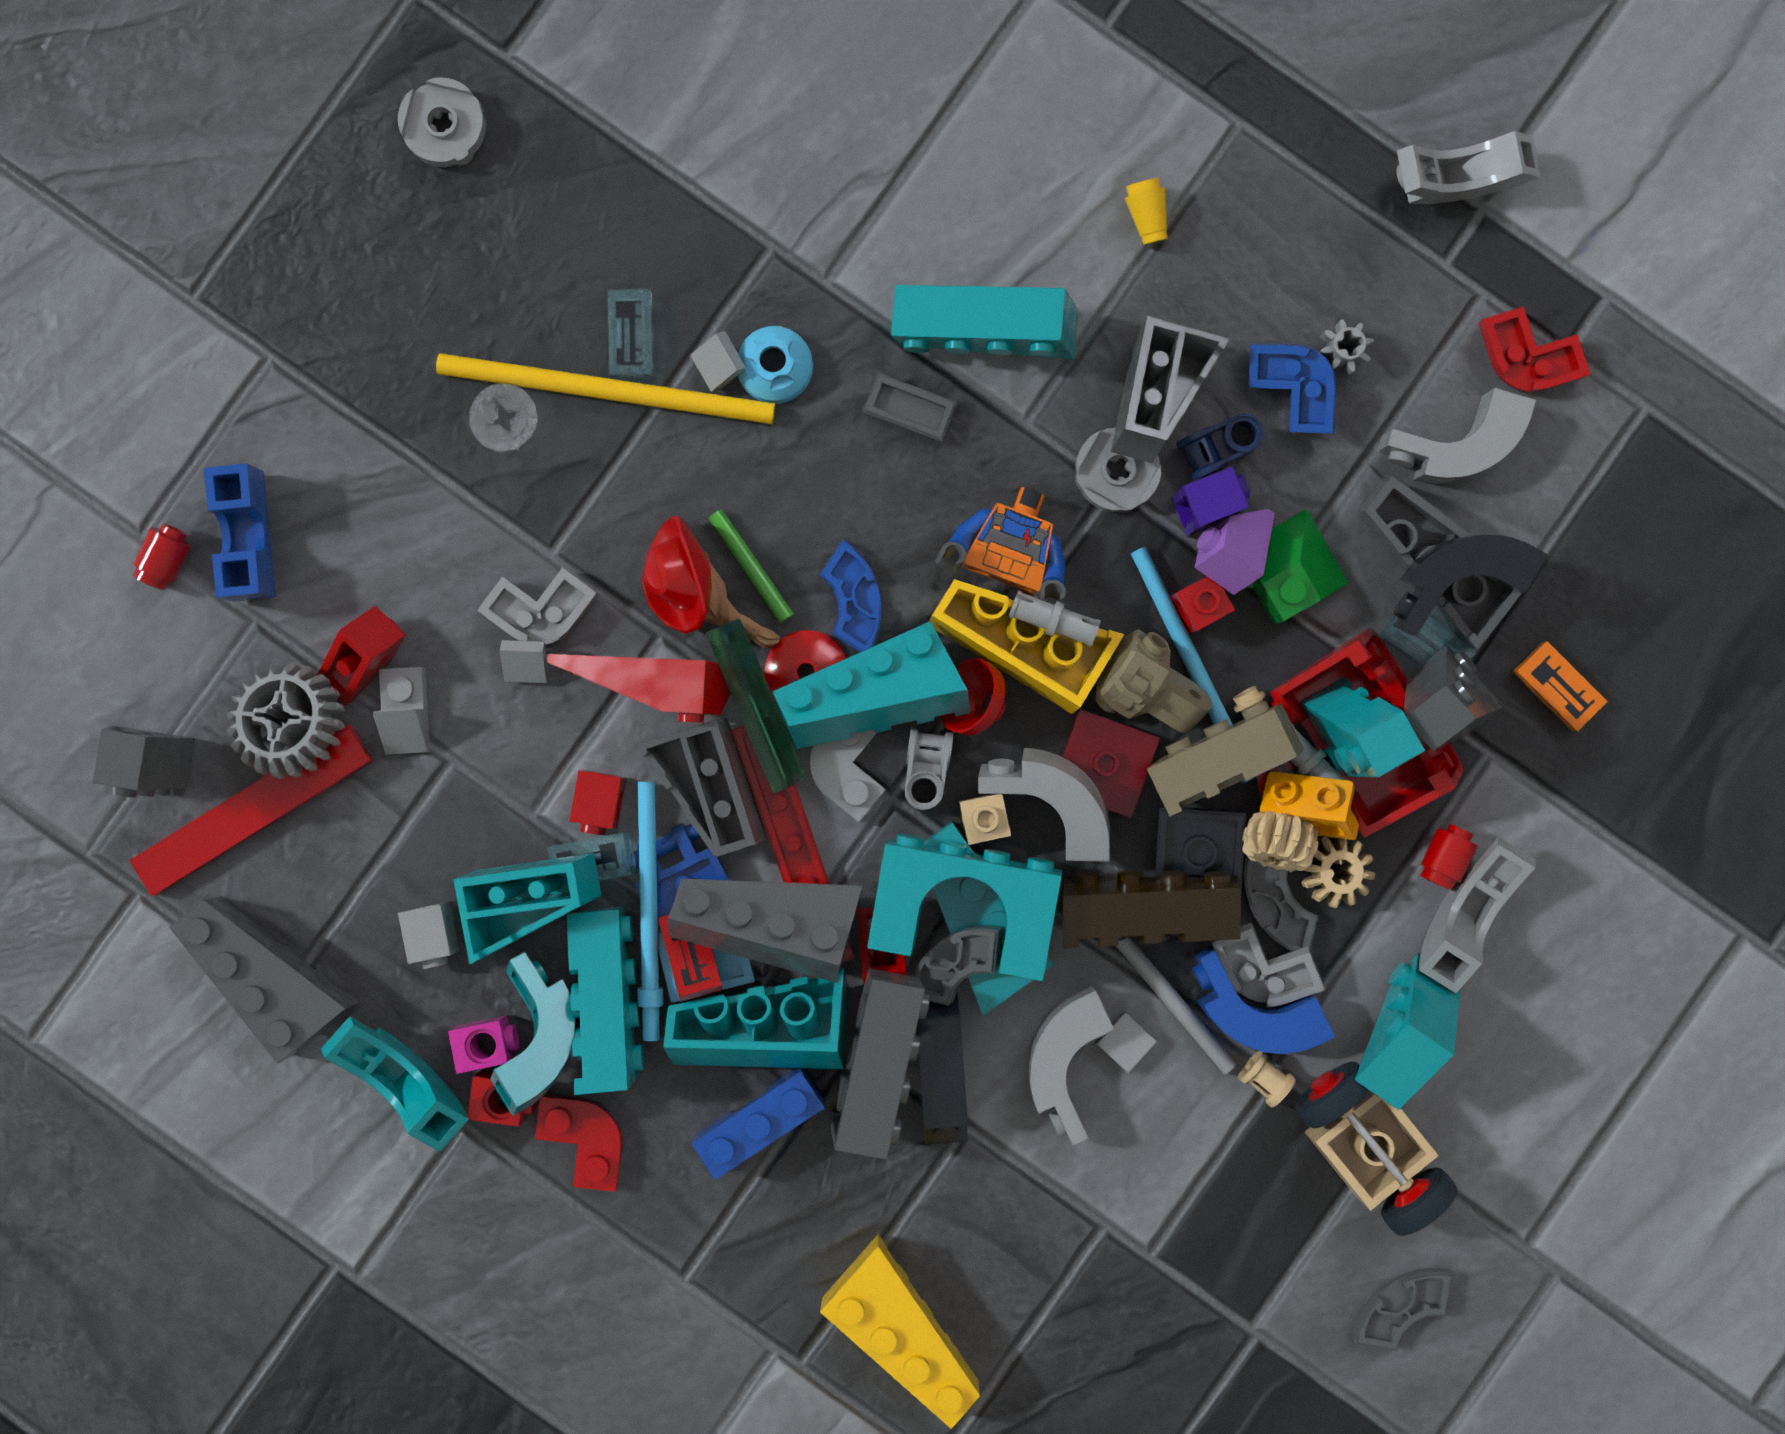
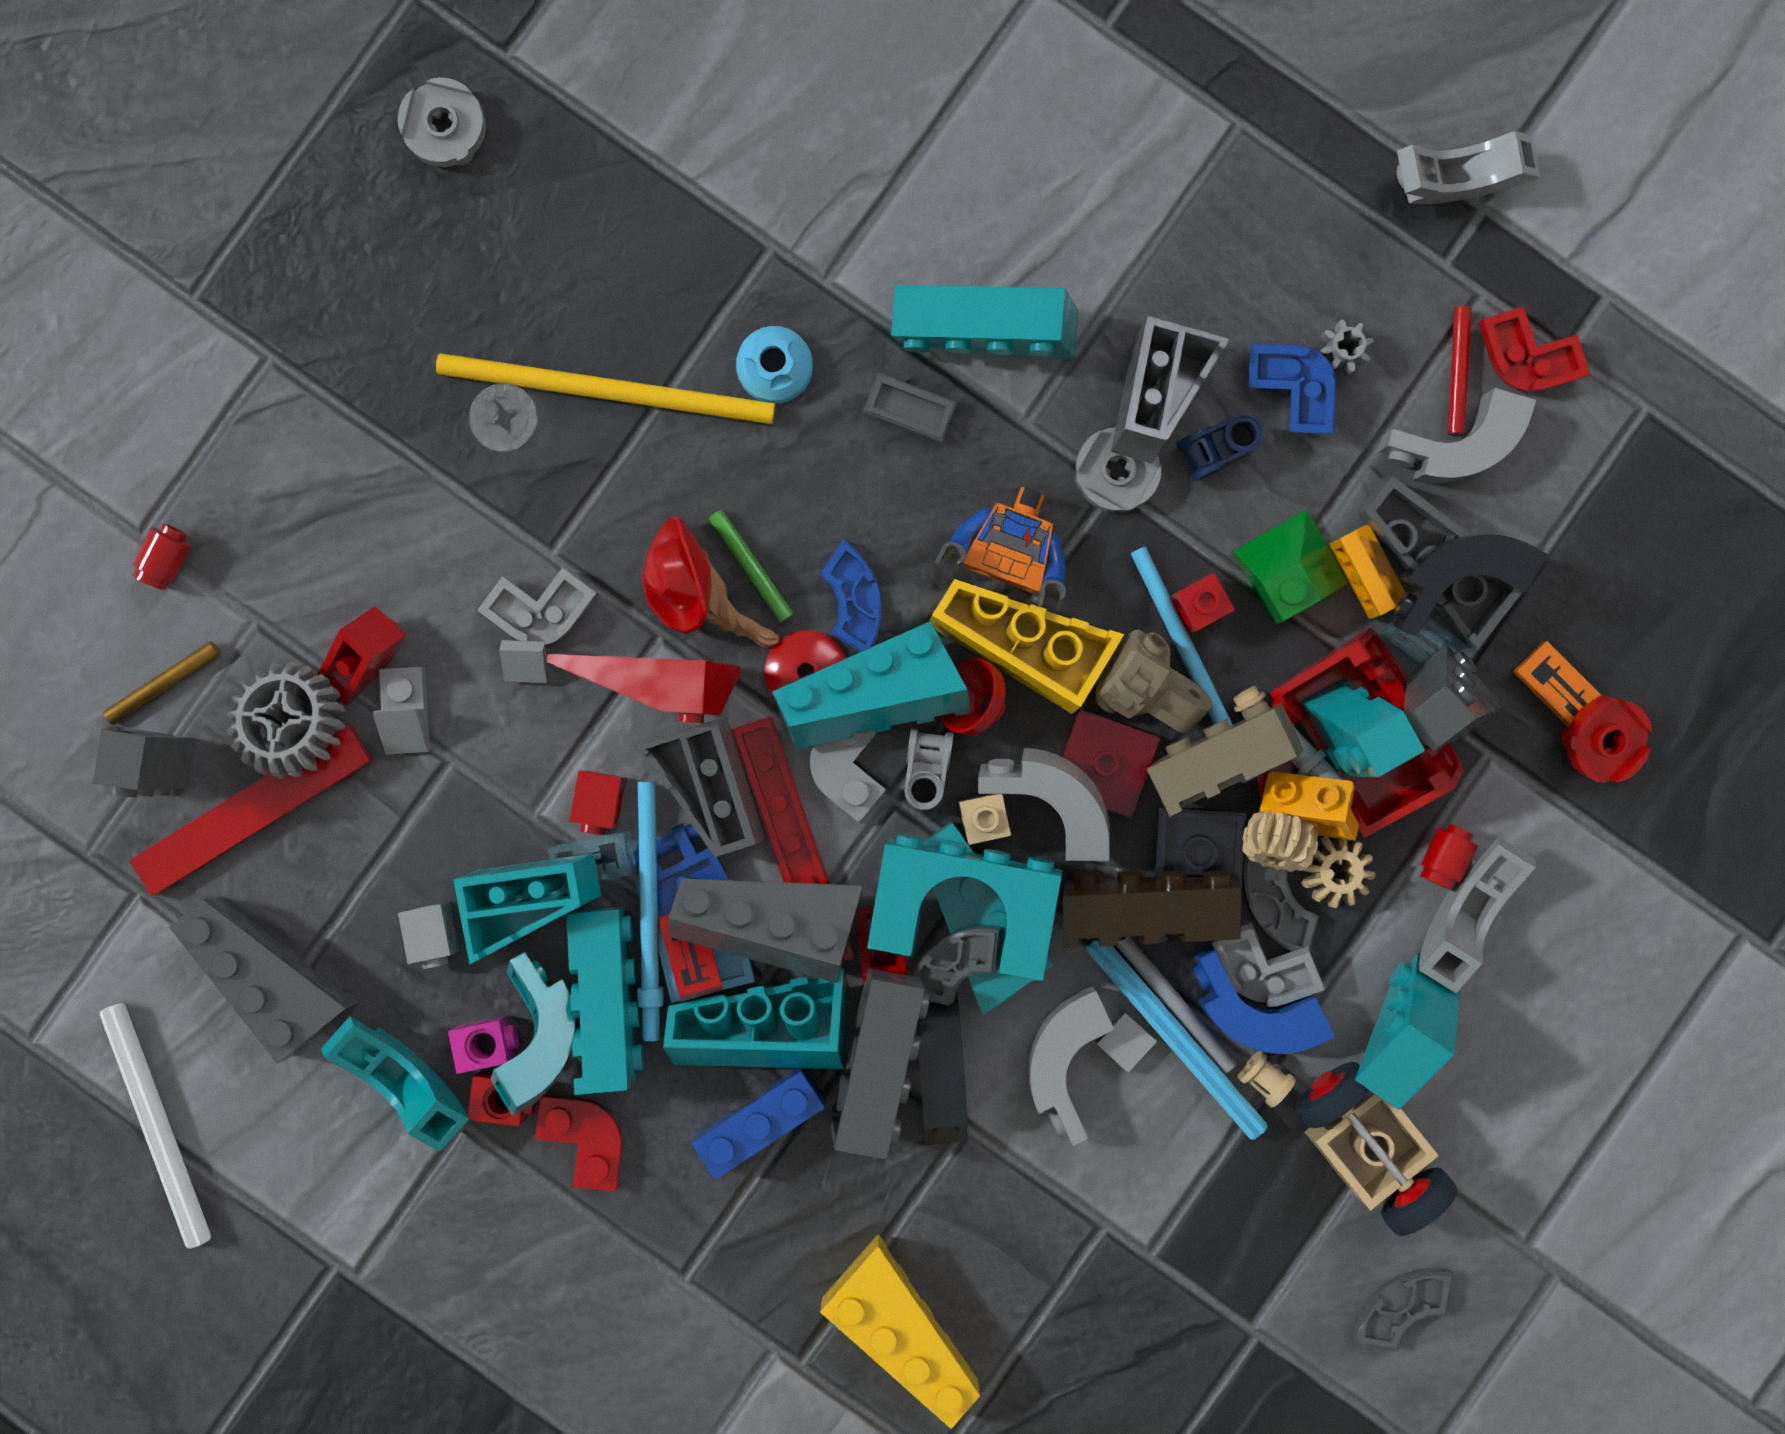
(155, 1125): none -> white axle
(161, 683): none -> pearl gold bar
(240, 504): blue arch -> none
(630, 333): clear light blue tile -> none
(718, 361): light grey tile -> none
(756, 705): clear green tile -> none
(1054, 618): light grey pin -> none
(1148, 209): yellow cone -> none
(1178, 1039): none -> medium azure axle
(1210, 500): dark purple brick -> none
(1236, 549): medium lavender slope -> none
(1368, 571): none -> light orange bracket
(1459, 370): none -> red bar
(1586, 736): none -> red plate

